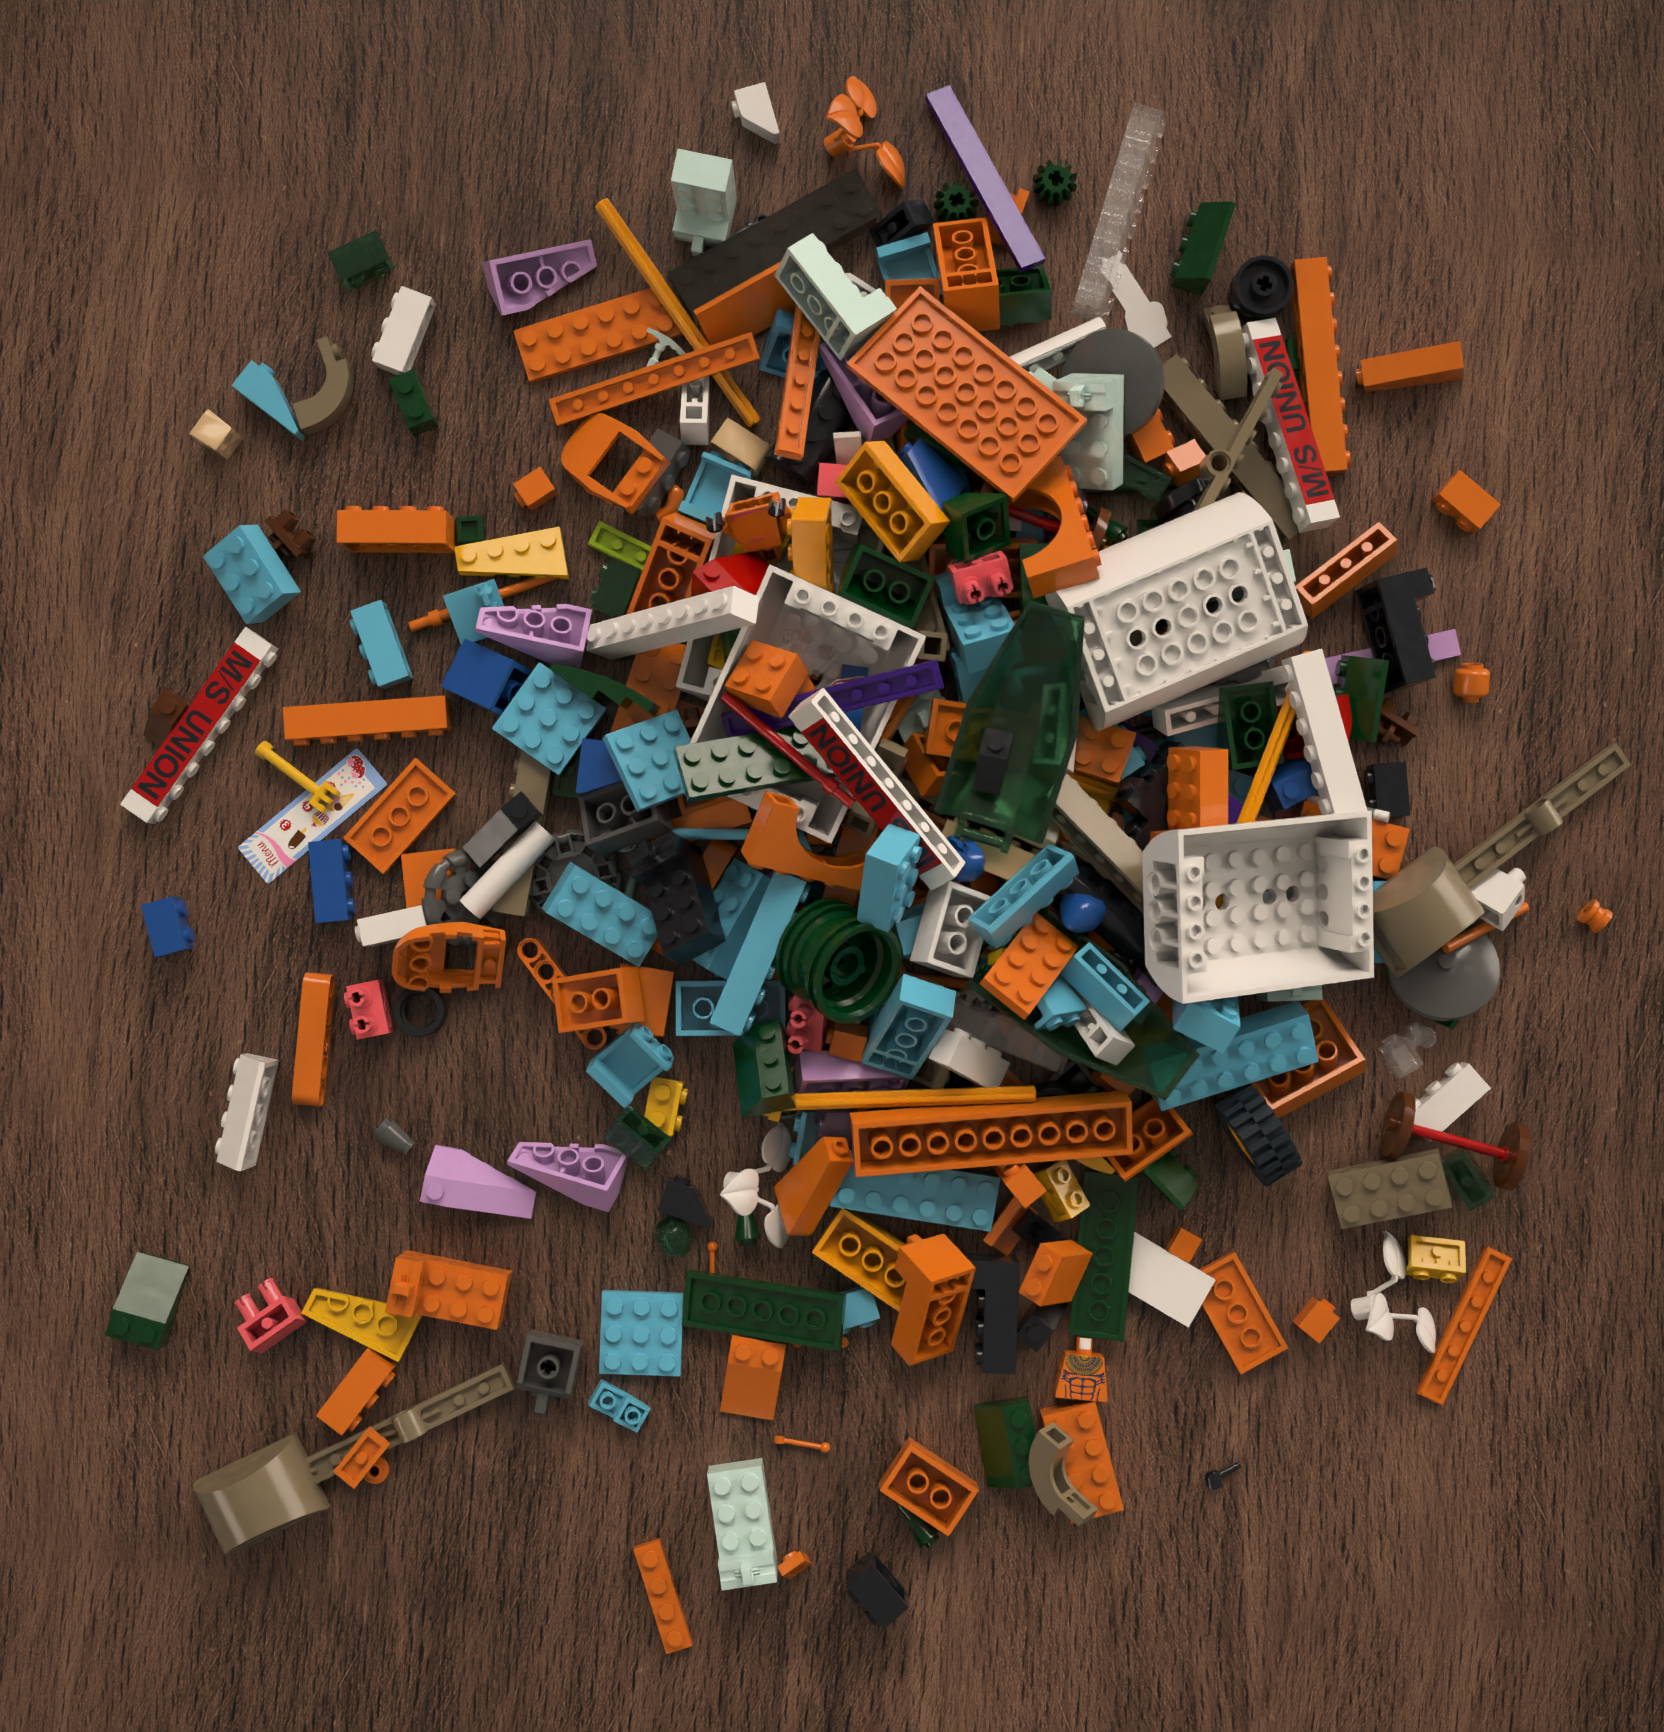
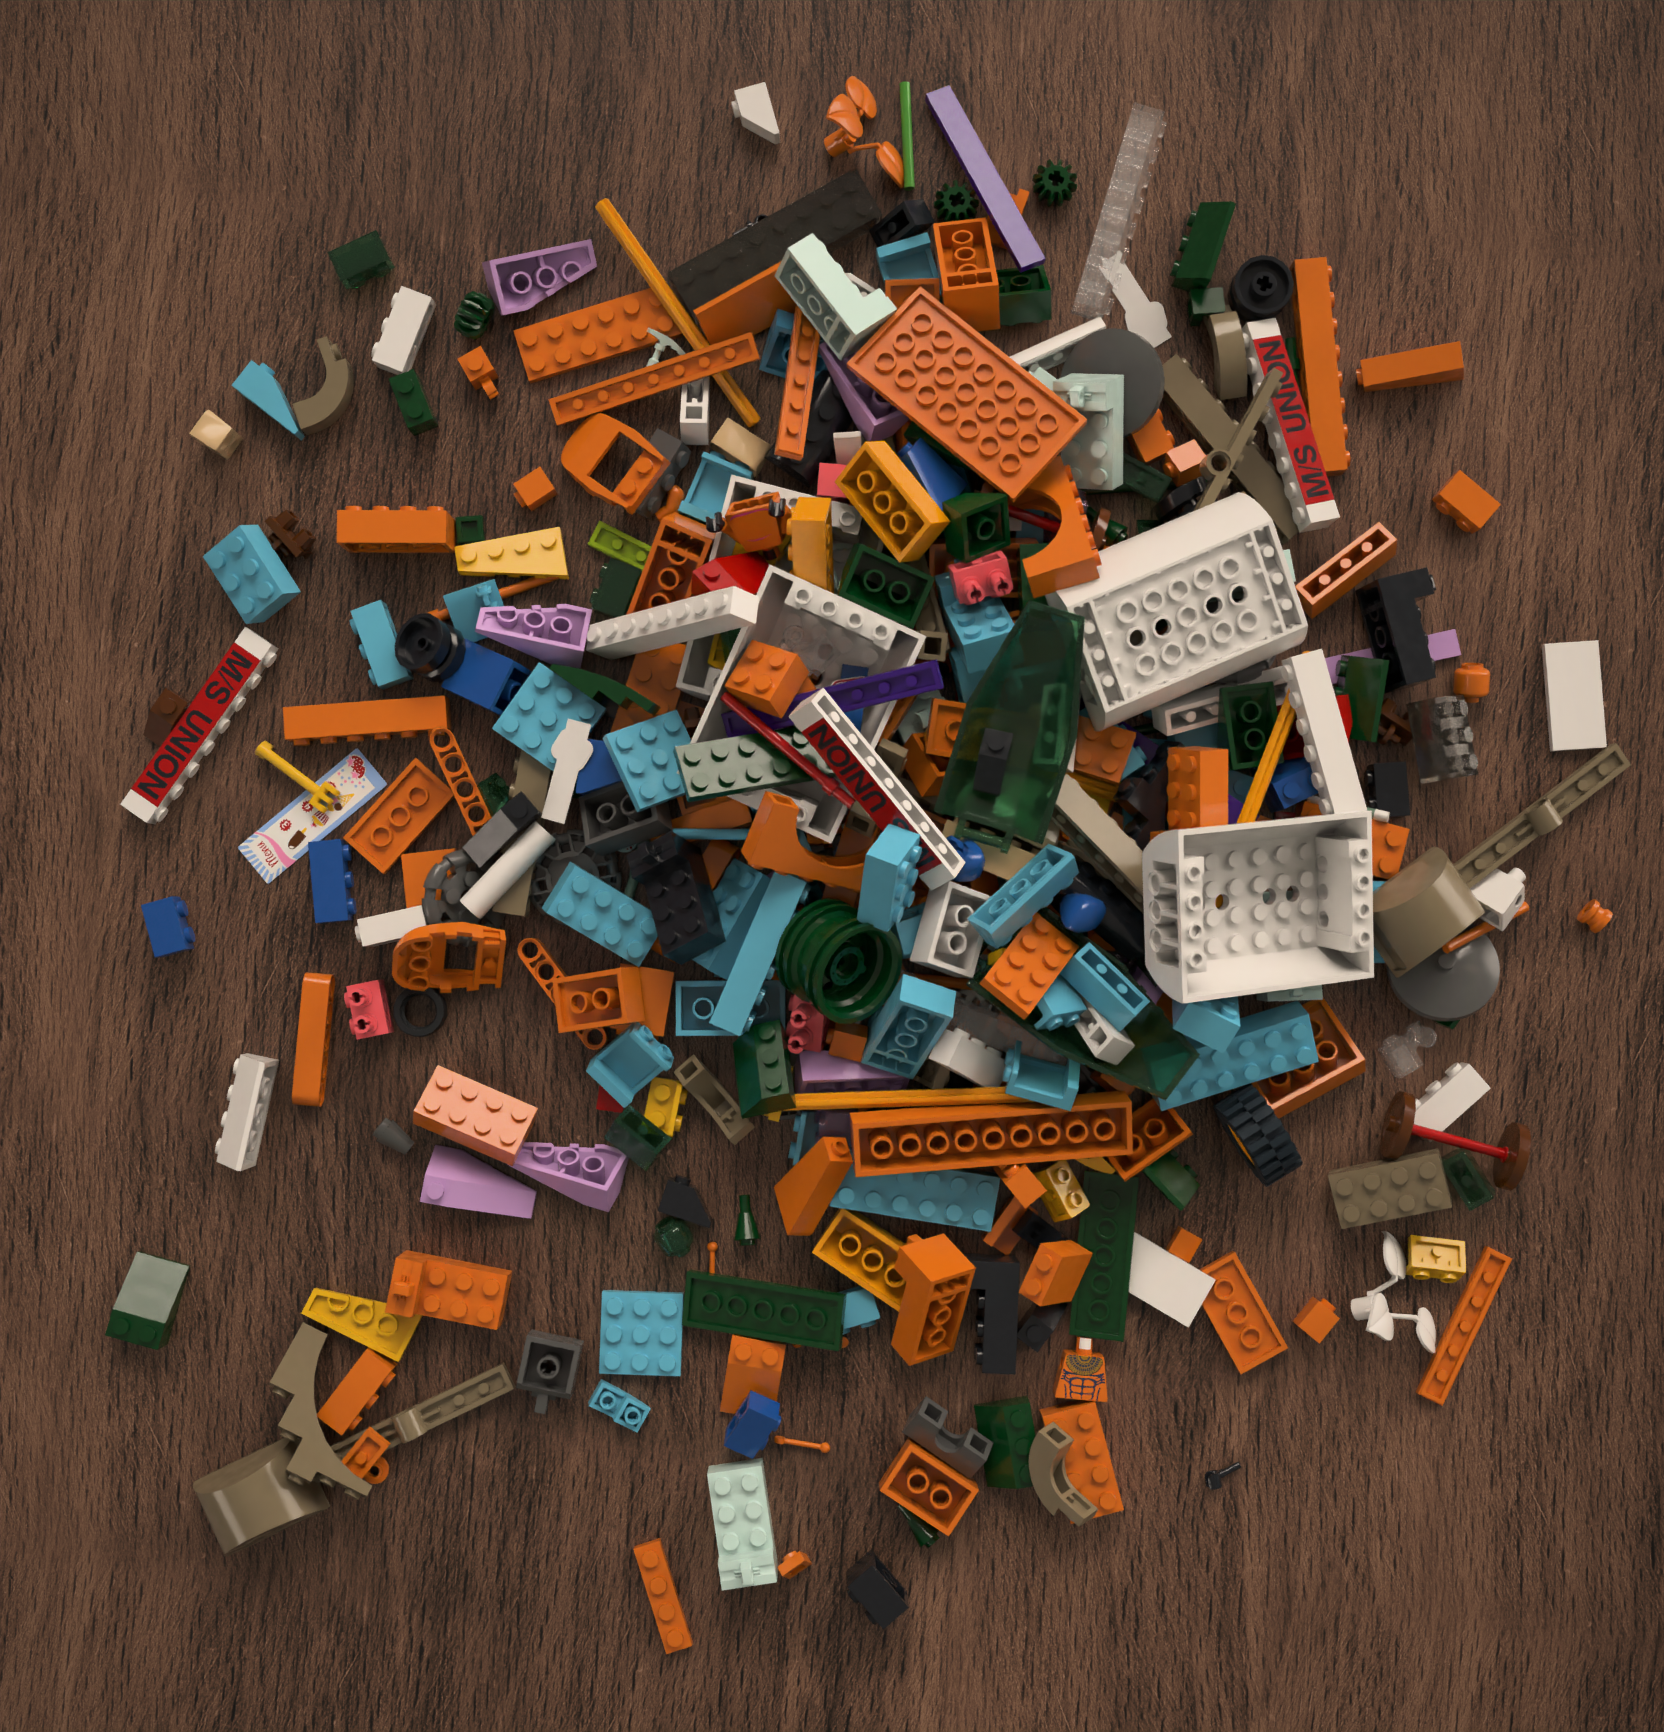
(271, 1324): coral brick -> none
(300, 1421): none -> dark tan arch
(430, 647): none -> black wheel
(454, 778): none -> orange beam
(474, 315): none -> dark green gear
(474, 1115): none -> brick
(479, 371): none -> orange brick
(494, 793): none -> clear green piece
(572, 754): none -> white sticker
(607, 1102): none -> red tile
(703, 199): light aqua hinge -> none
(714, 1098): none -> dark tan arch
(742, 1188): white plant -> none
(752, 1424): none -> blue brick
(907, 139): none -> bright green bar
(962, 1452): none -> dark grey arch
(1041, 1079): none -> medium azure panel
(1204, 303): none -> dark green panel
(1442, 738): none -> clear smoke brick
(1574, 695): none -> white tile

